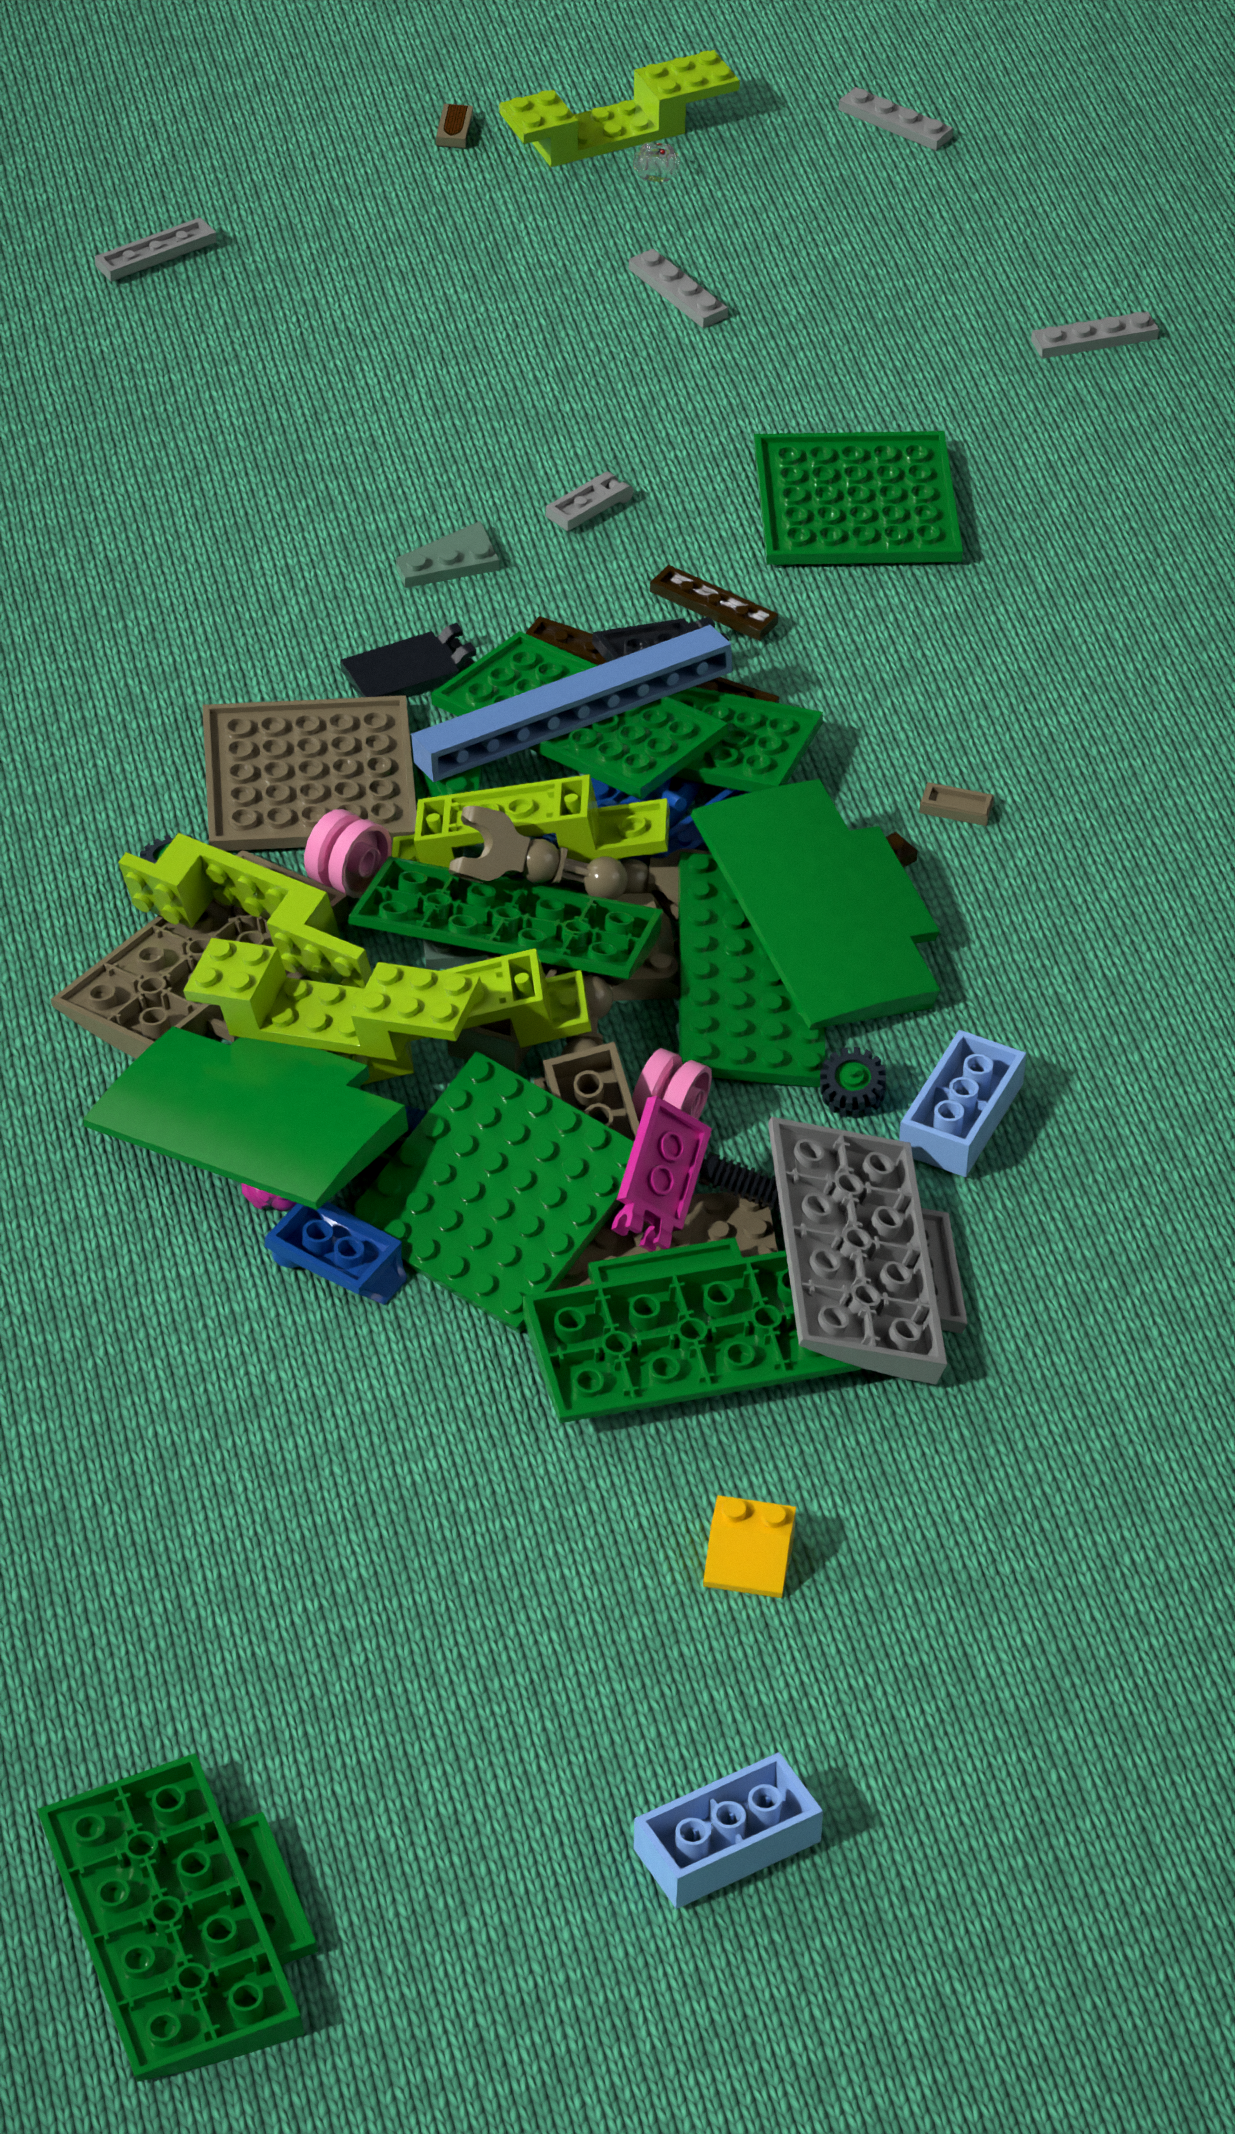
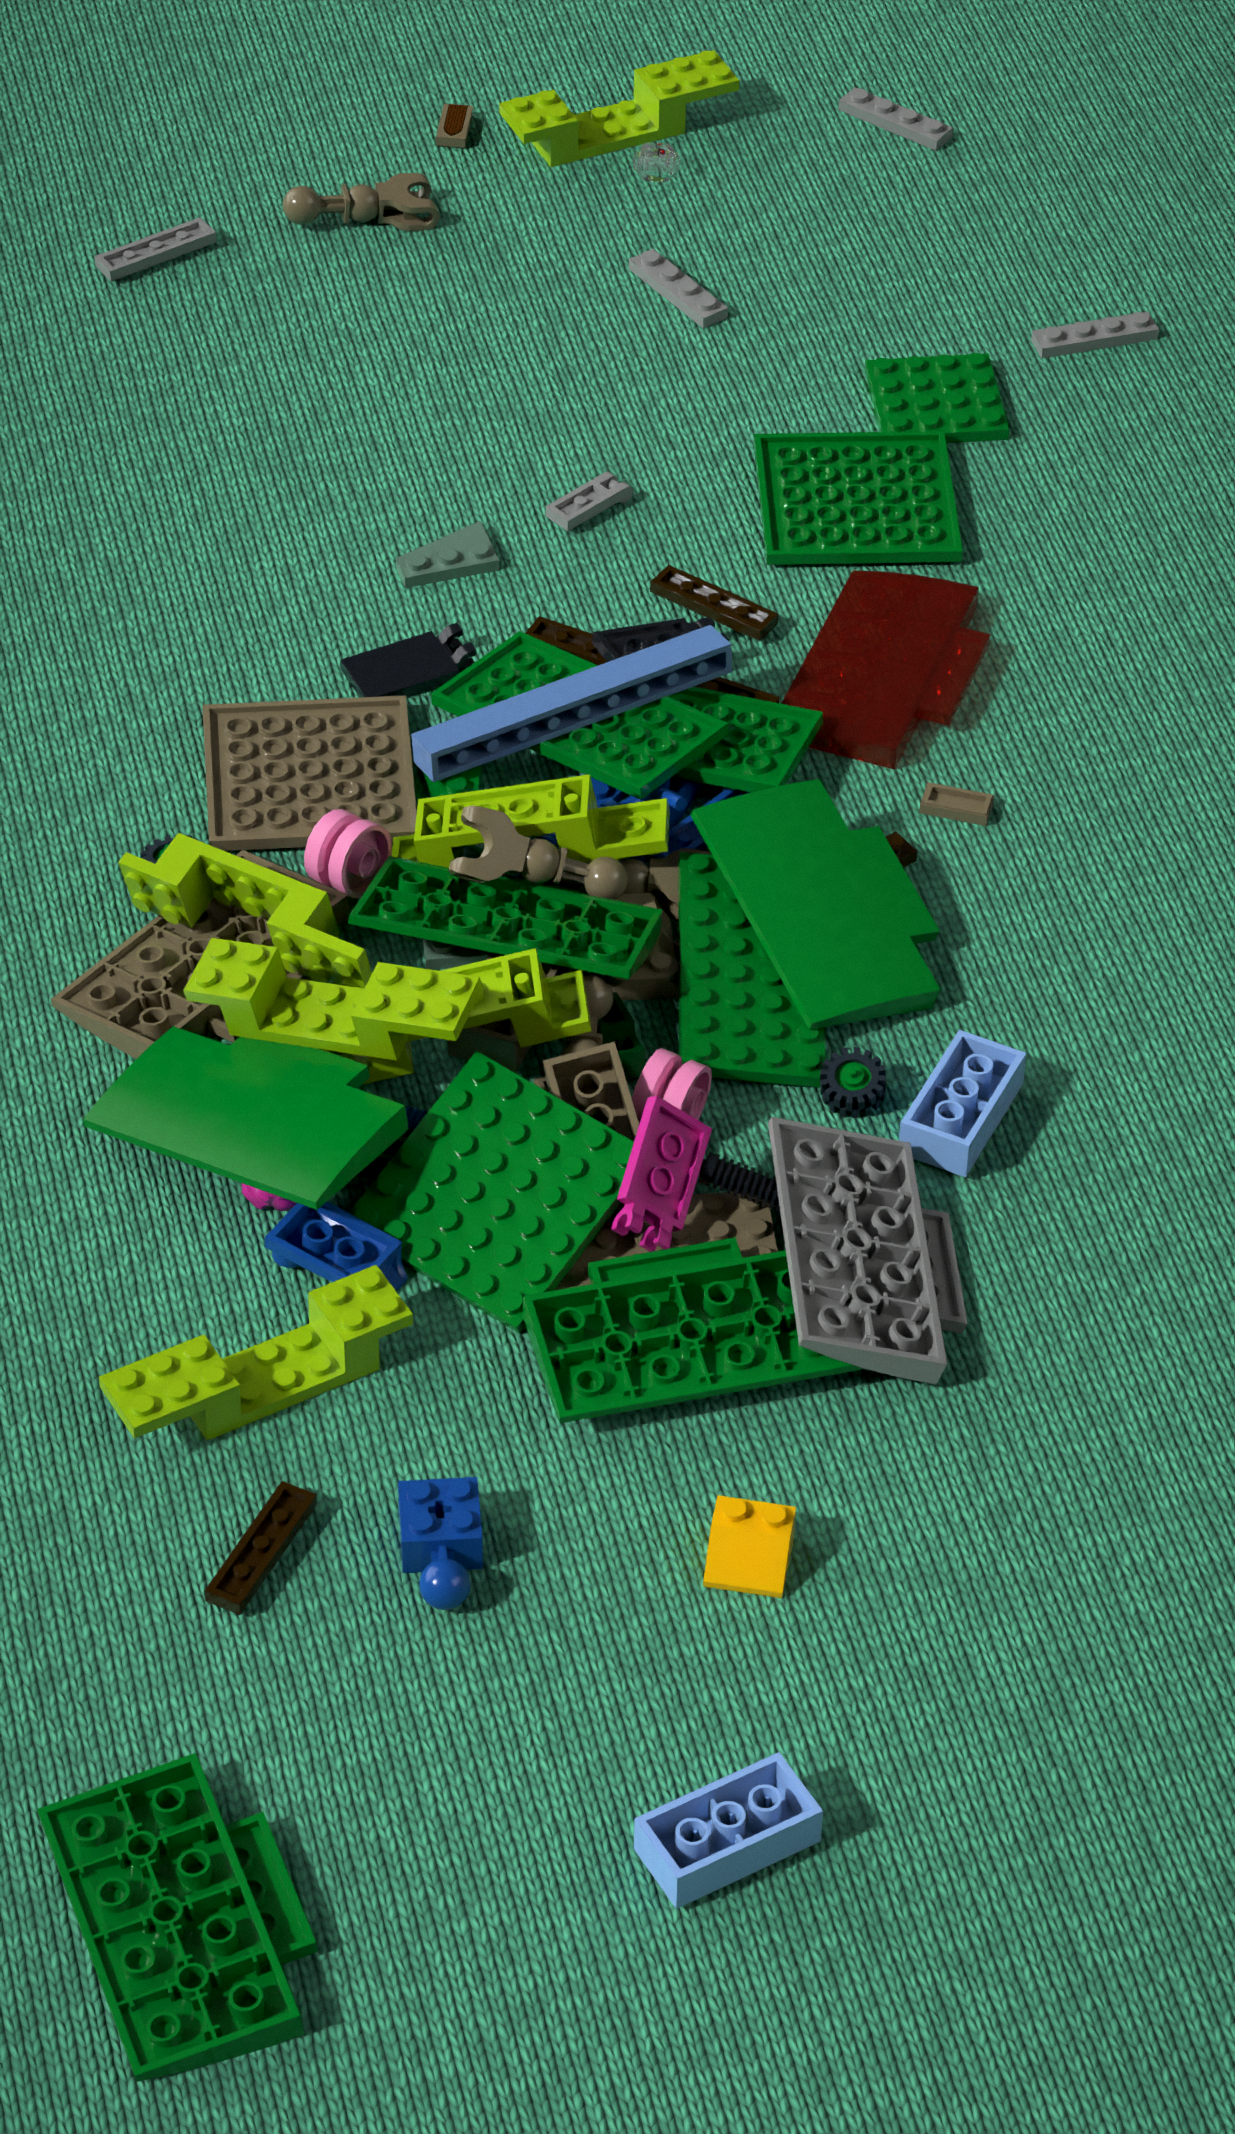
(260, 1548): none -> dark brown plate
(269, 1376): none -> lime bracket
(389, 202): none -> dark tan piece
(441, 1536): none -> blue brick
(620, 1027): none -> dark green slope
(886, 660): none -> clear red slope
(938, 395): none -> green plate

